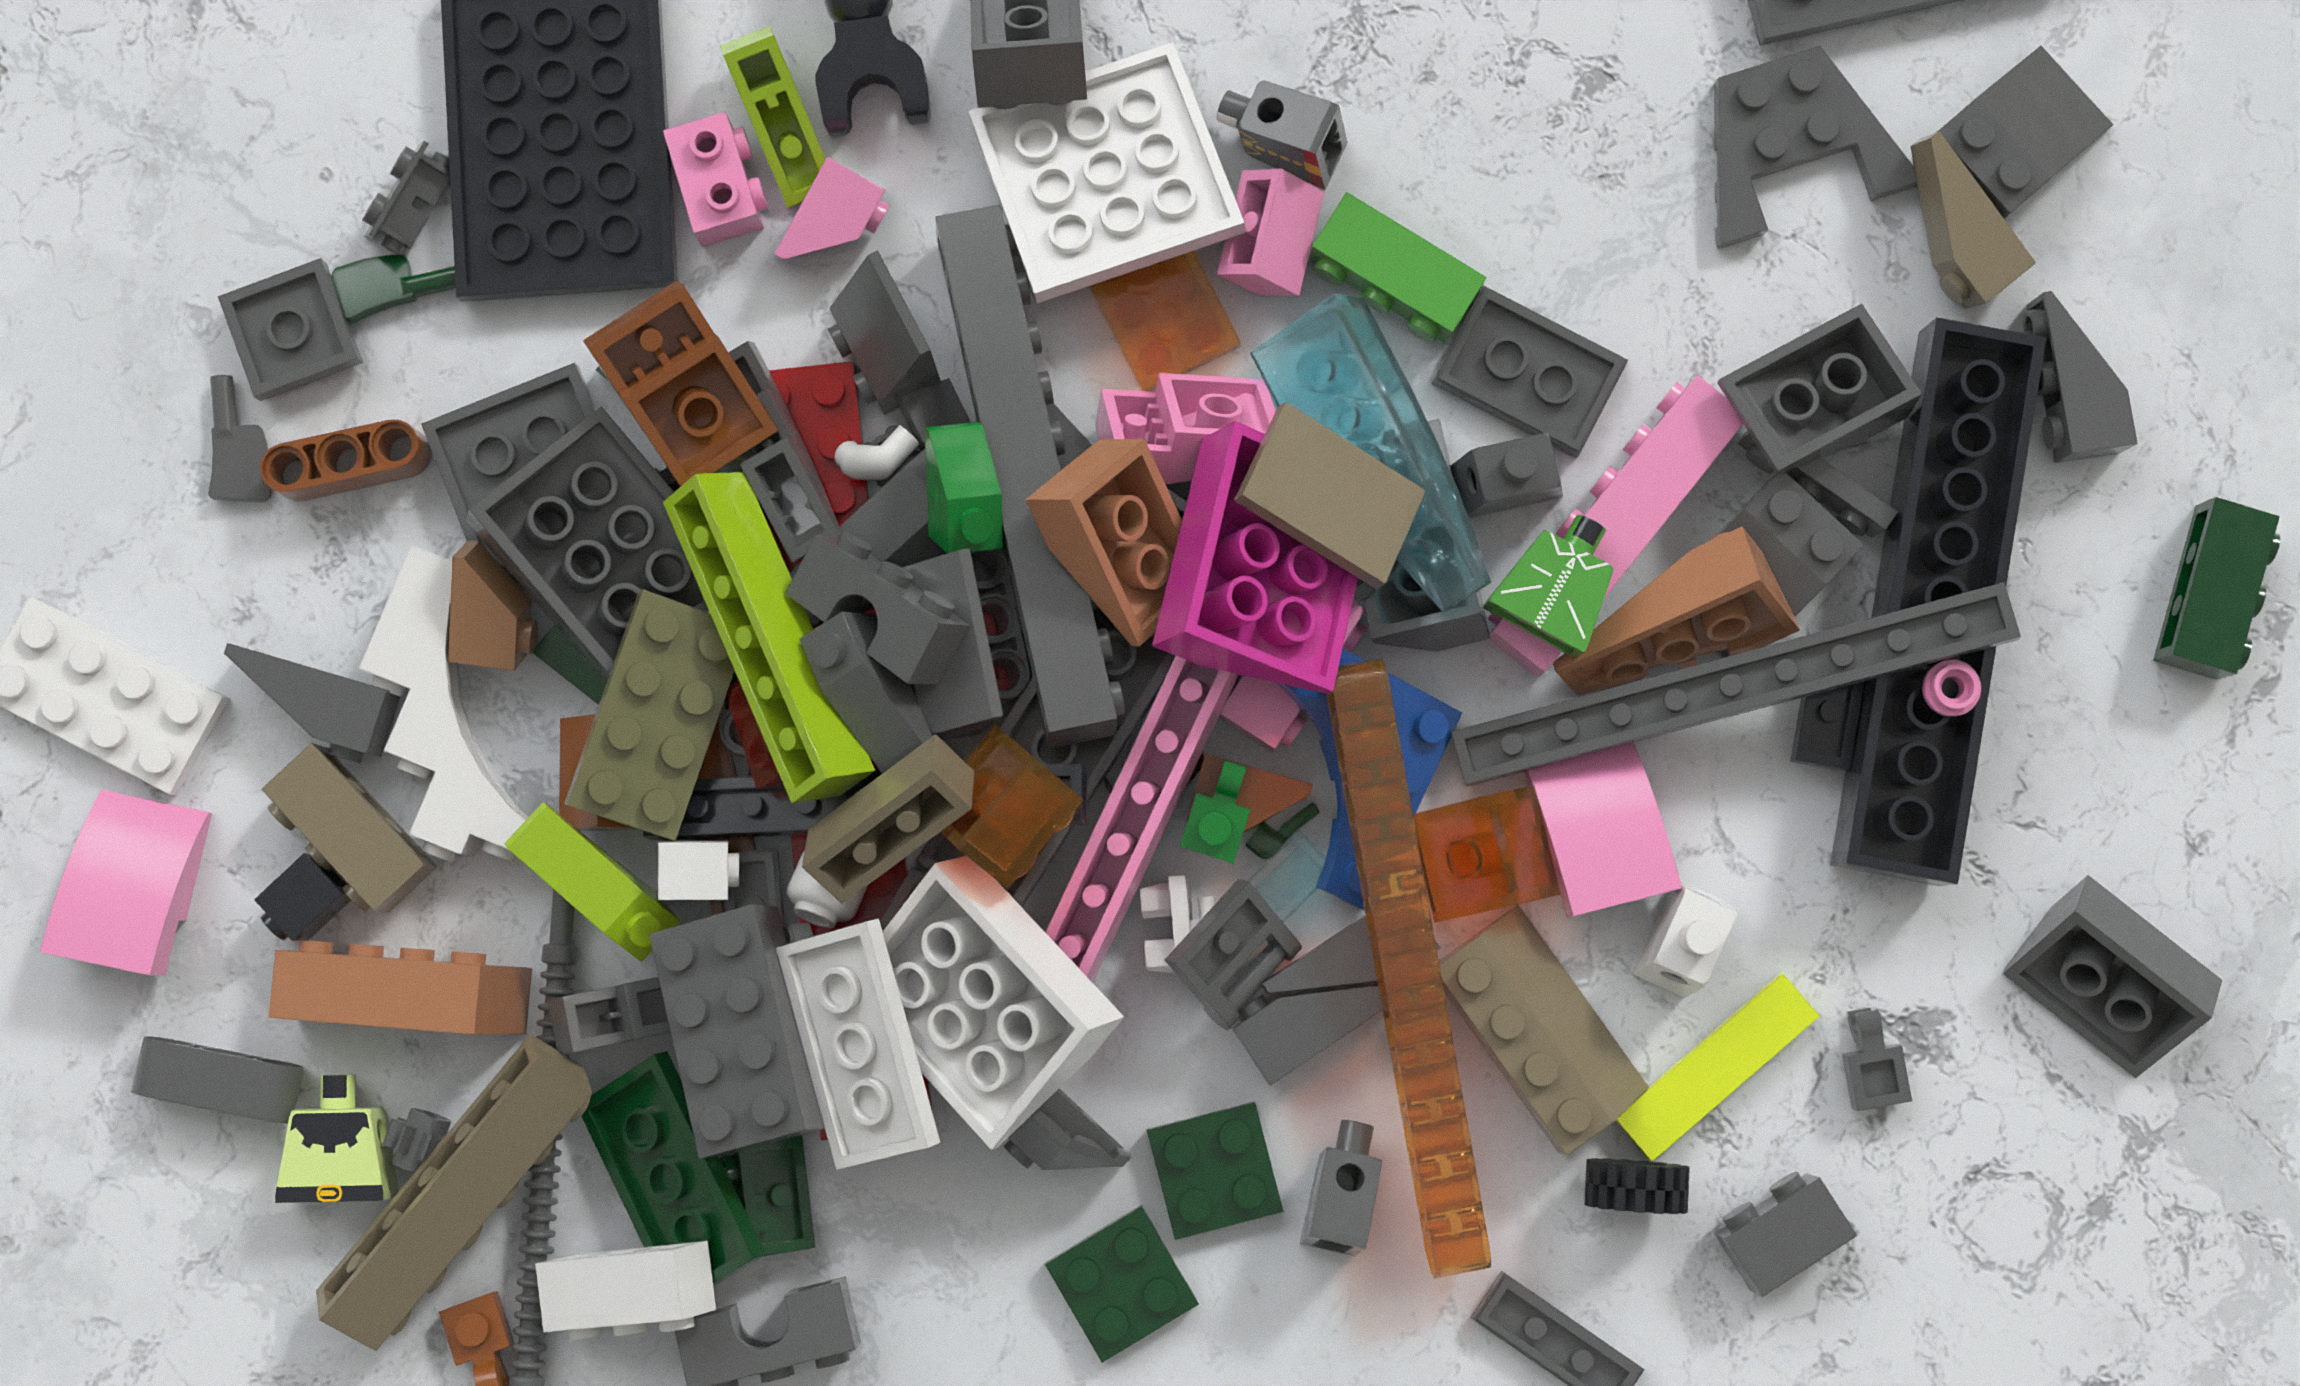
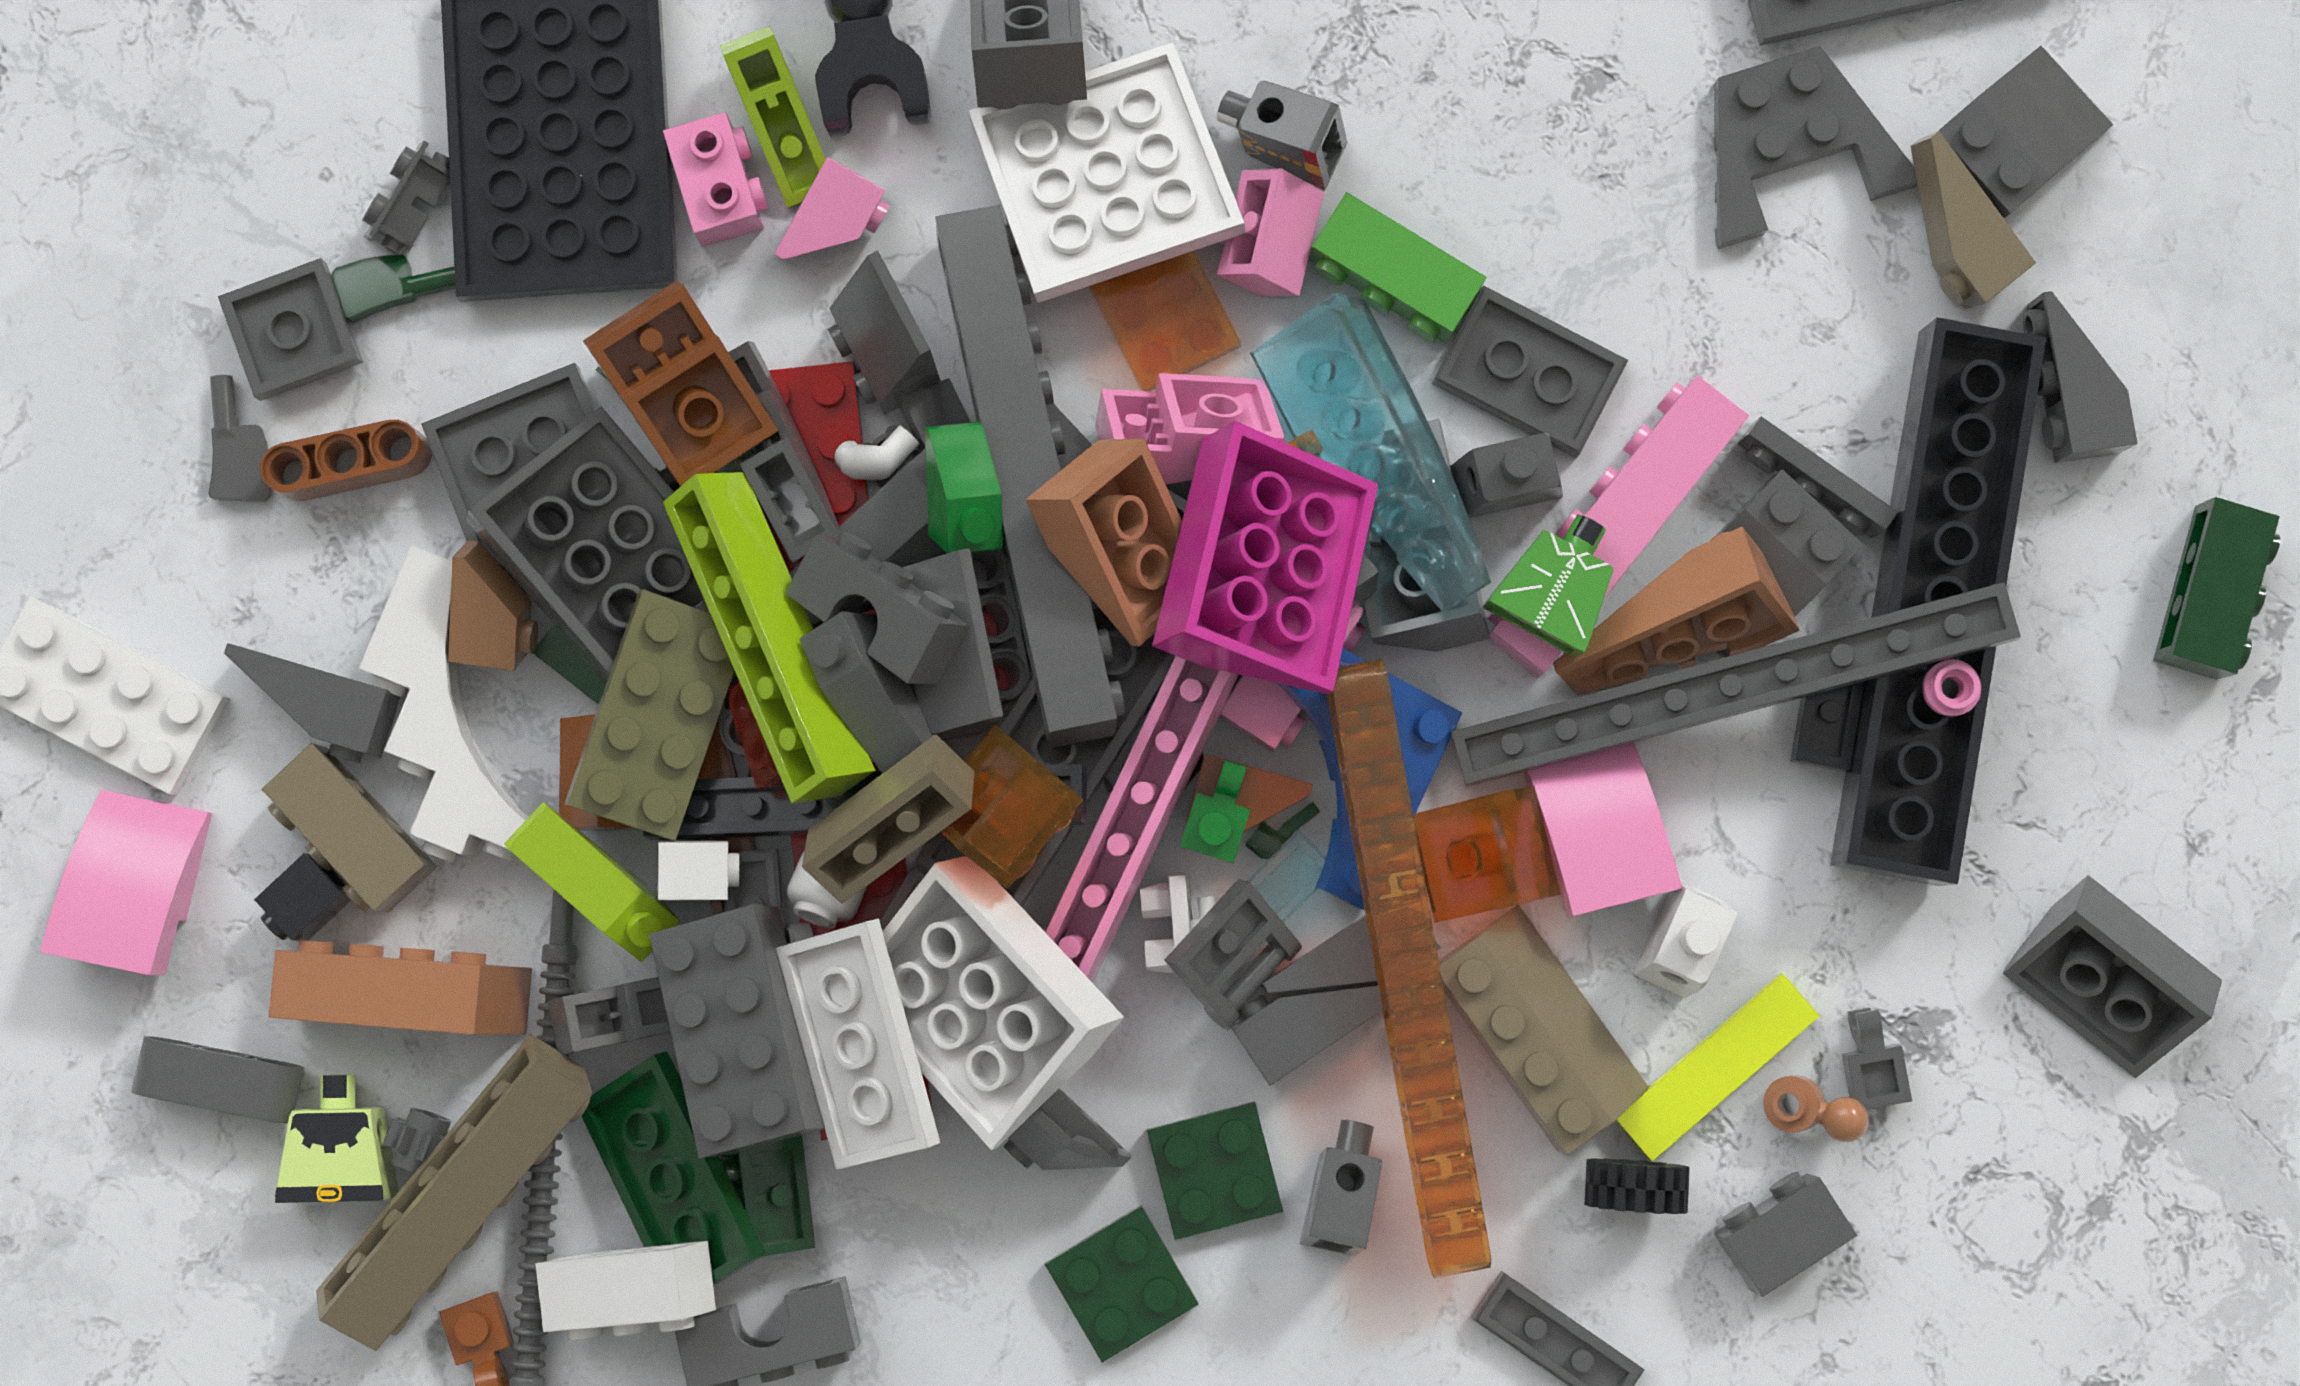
(1330, 495): dark tan tile -> none
(1822, 391): dark grey slope -> none
(1842, 1118): none -> nougat plate

